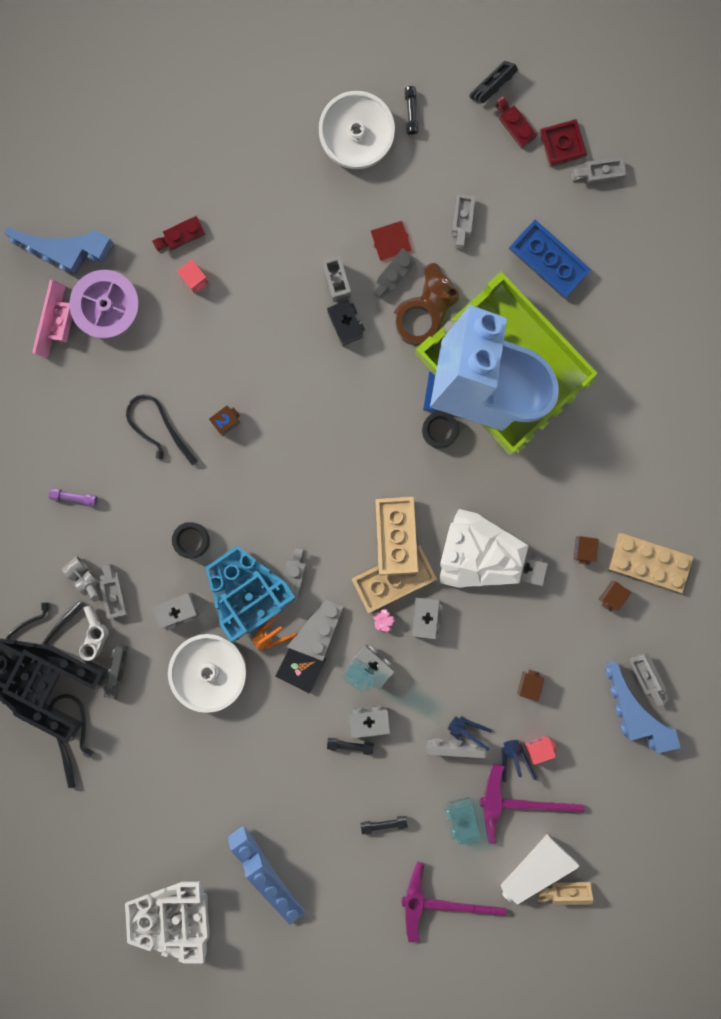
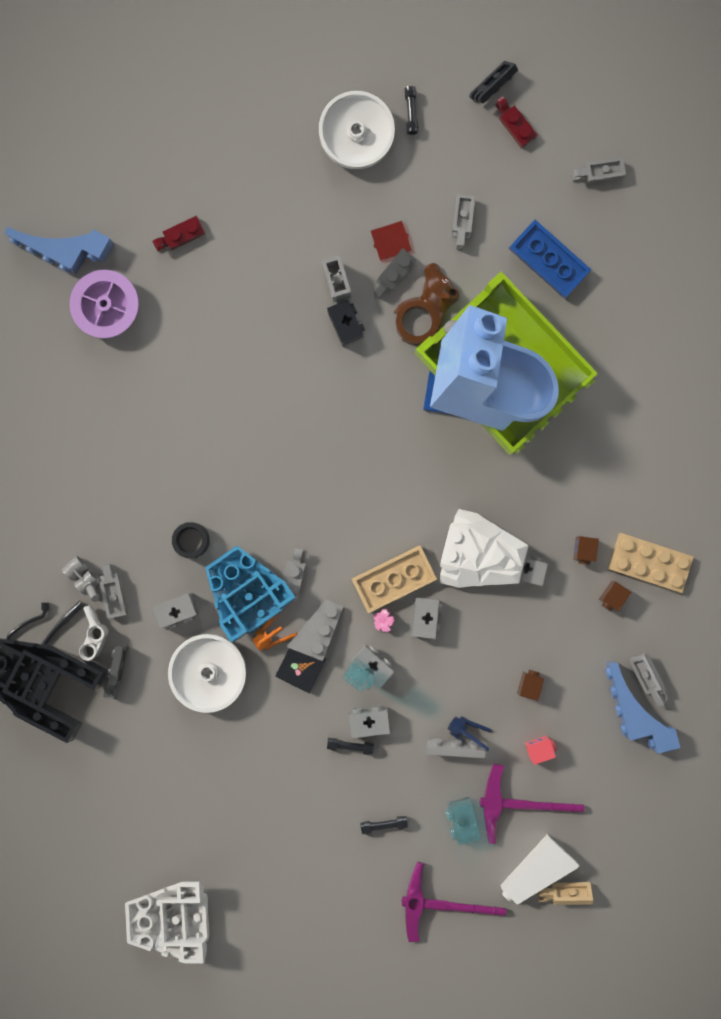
(54, 321): bright pink bracket -> none
(86, 752): black piece -> none
(88, 499): medium lavender bar -> none
(159, 454): black piece -> none
(193, 276): coral brick -> none
(225, 420): reddish brown brick -> none
(262, 875): medium blue arch -> none
(396, 536): tan plate -> none
(440, 415): black tyre -> none
(512, 749): dark blue plant -> none
(563, 142): dark red tile -> none

